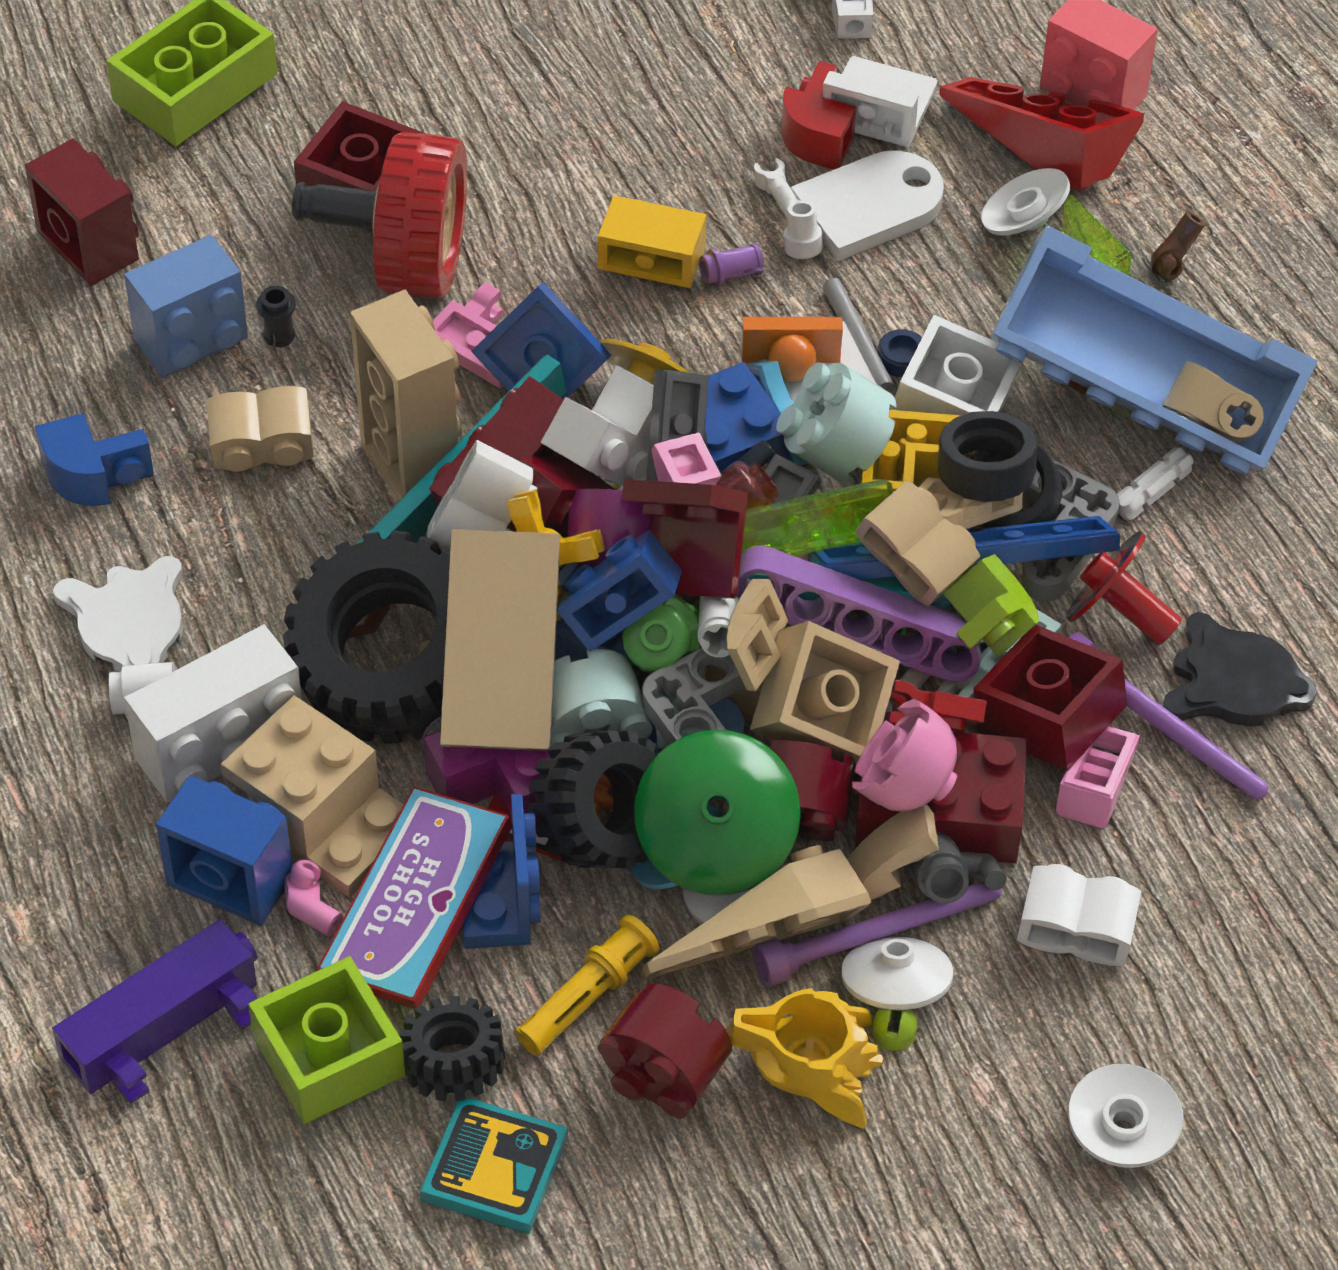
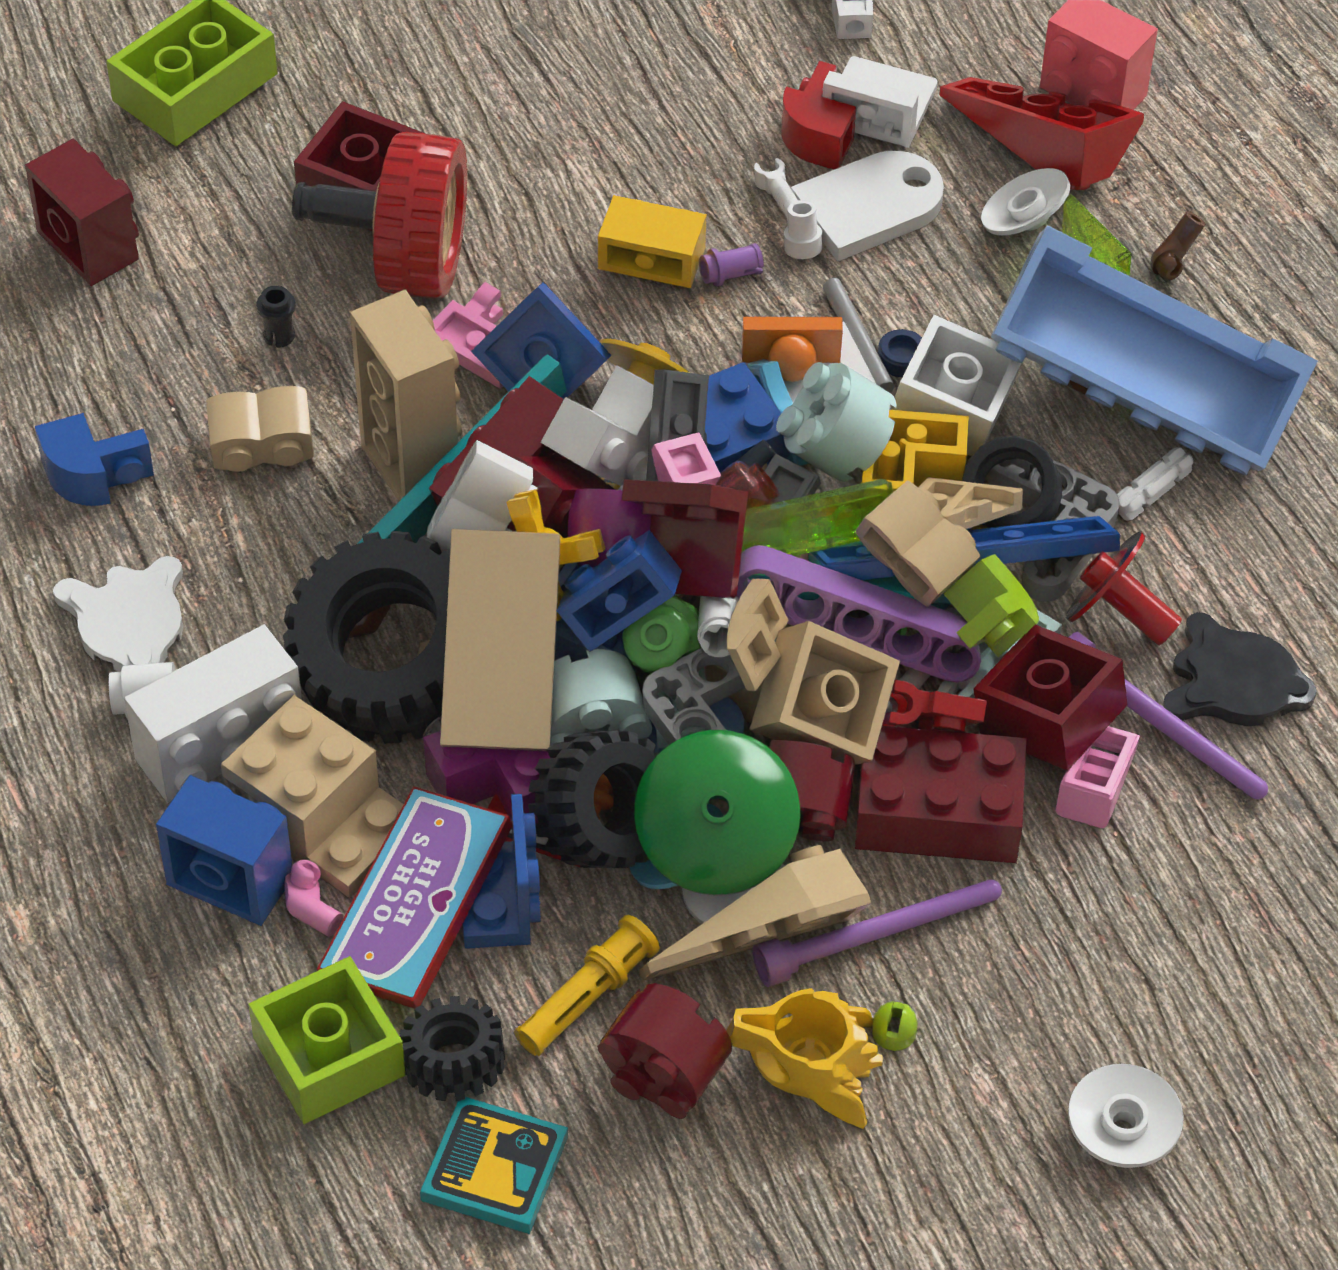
(156, 1007): dark purple brick -> none
(186, 305): medium blue brick -> none
(892, 845): tan slope -> none
(897, 973): white dish -> none
(908, 761): bright pink cylinder -> none
(946, 871): dark grey piece -> none
(987, 432): black tyre -> none
(1079, 915): white brick -> none
(1206, 399): tan piece -> none

